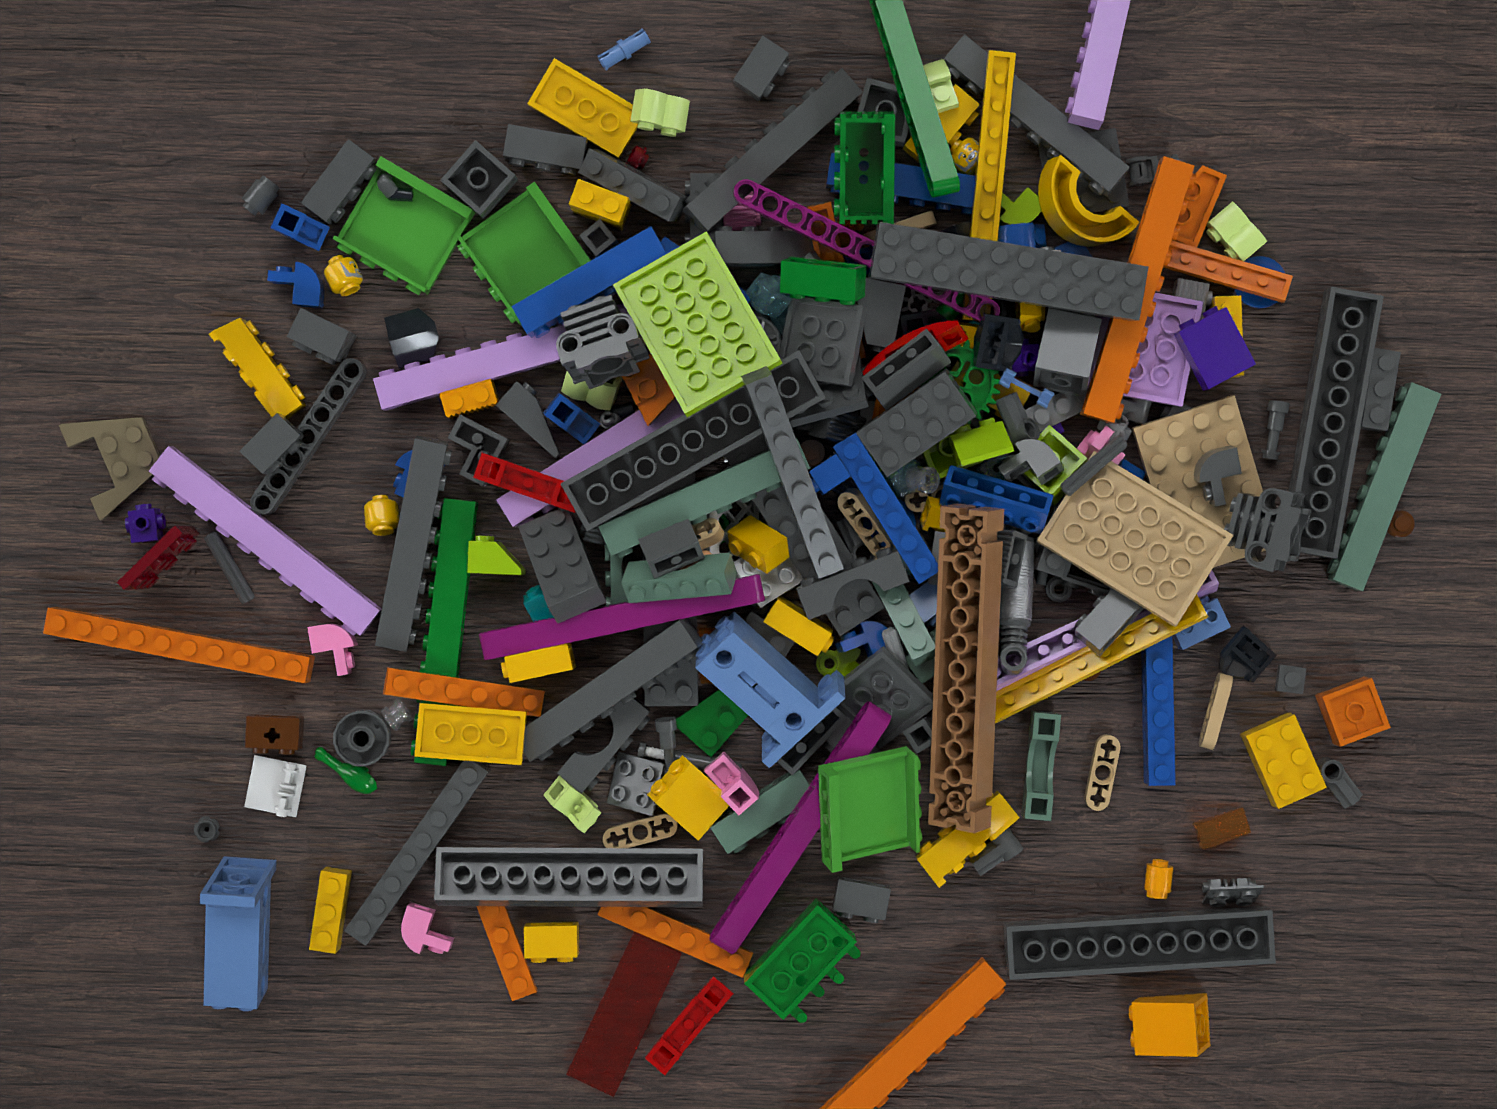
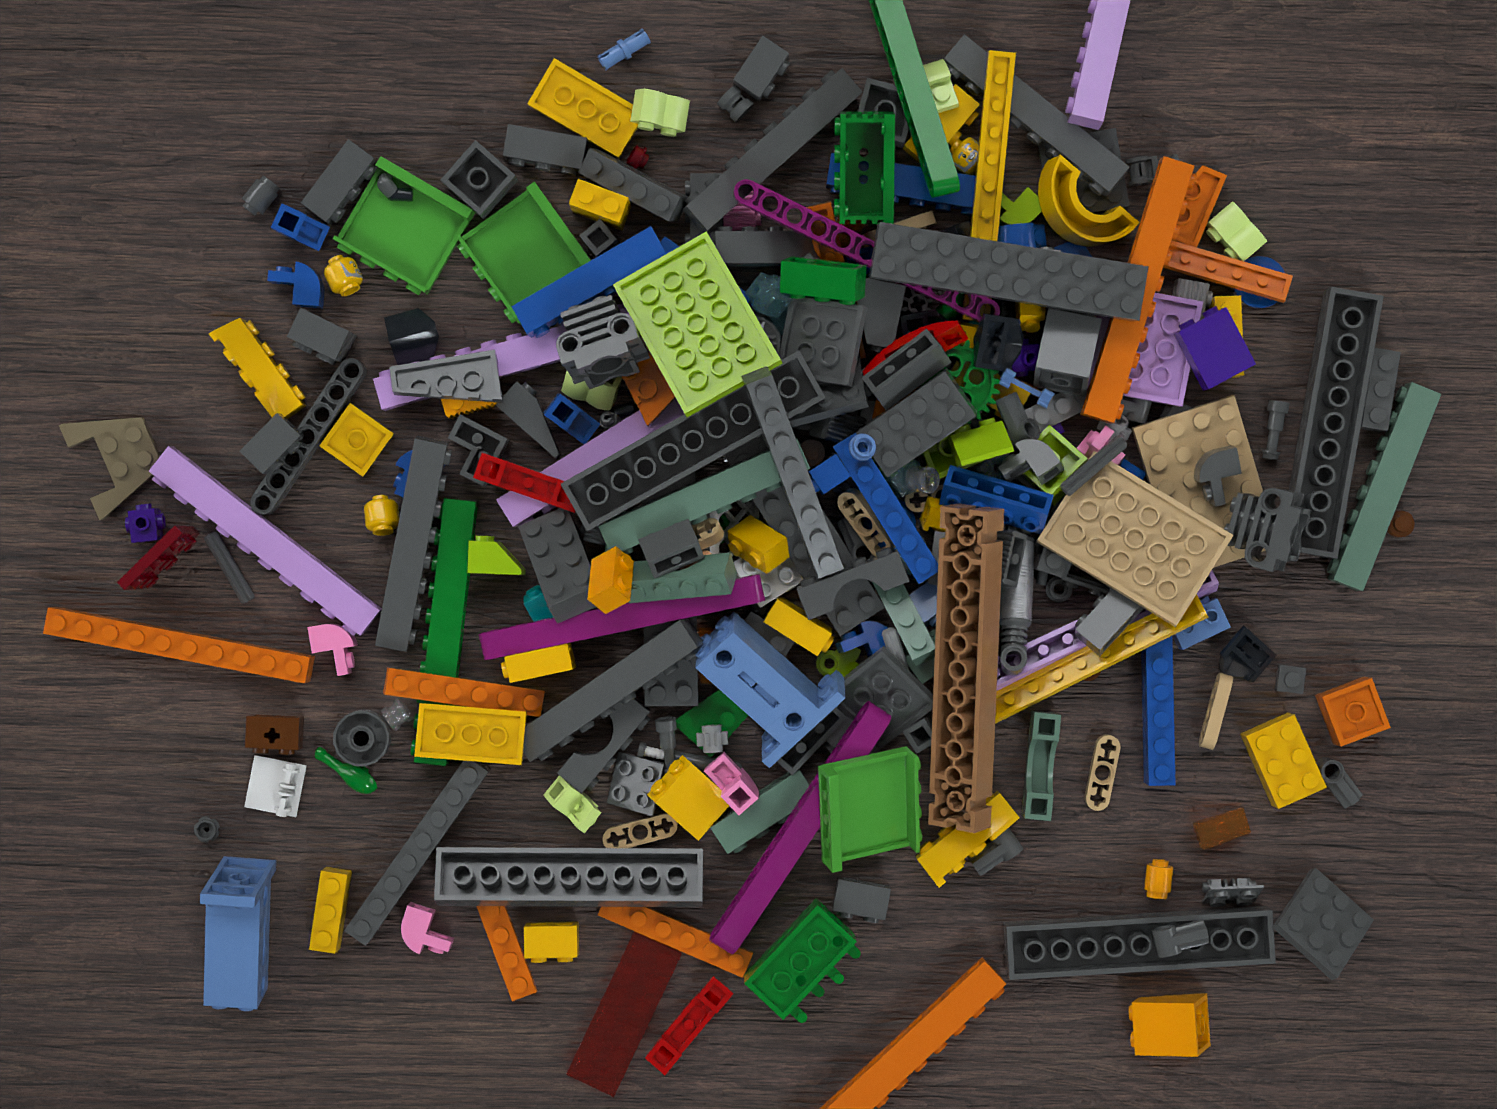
(356, 439): none -> yellow plate
(455, 377): none -> wing
(610, 580): none -> light orange brick
(712, 738): none -> light grey gear
(735, 103): none -> dark grey wheel
(869, 444): none -> medium blue plate
(1172, 939): none -> dark grey piece
(1323, 923): none -> dark grey plate

